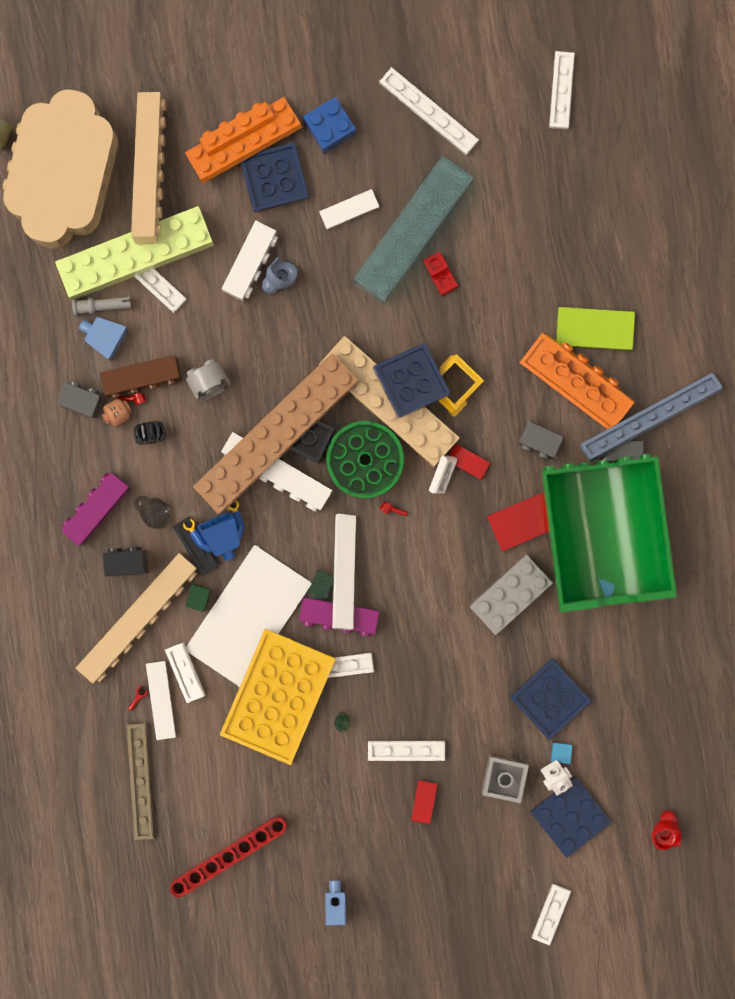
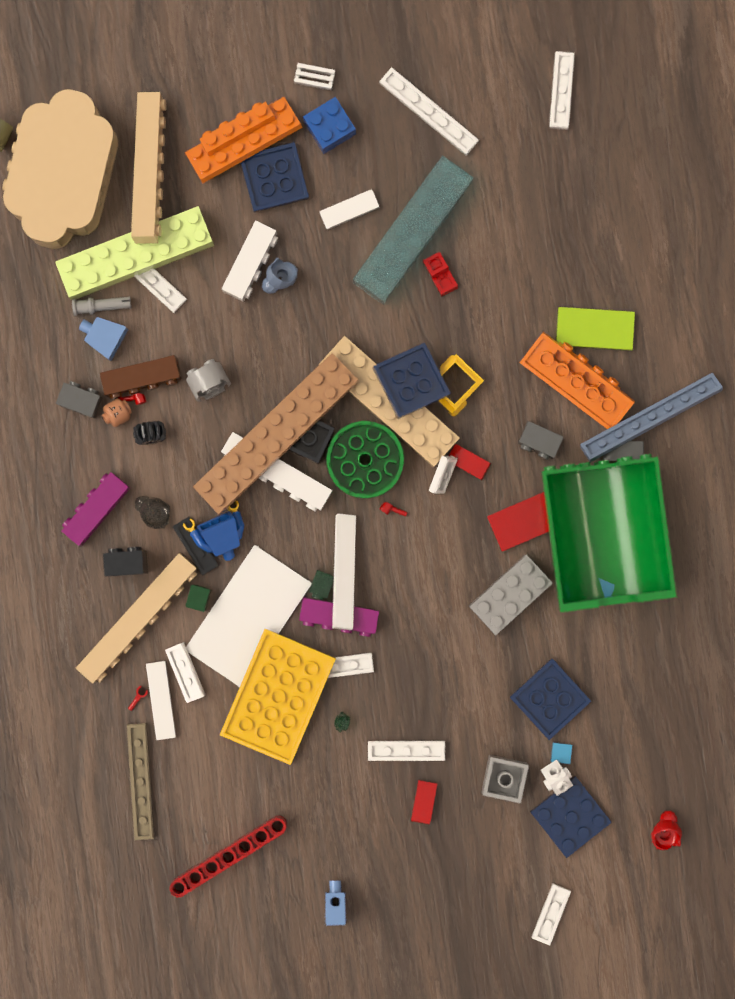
(321, 77): none -> white tile

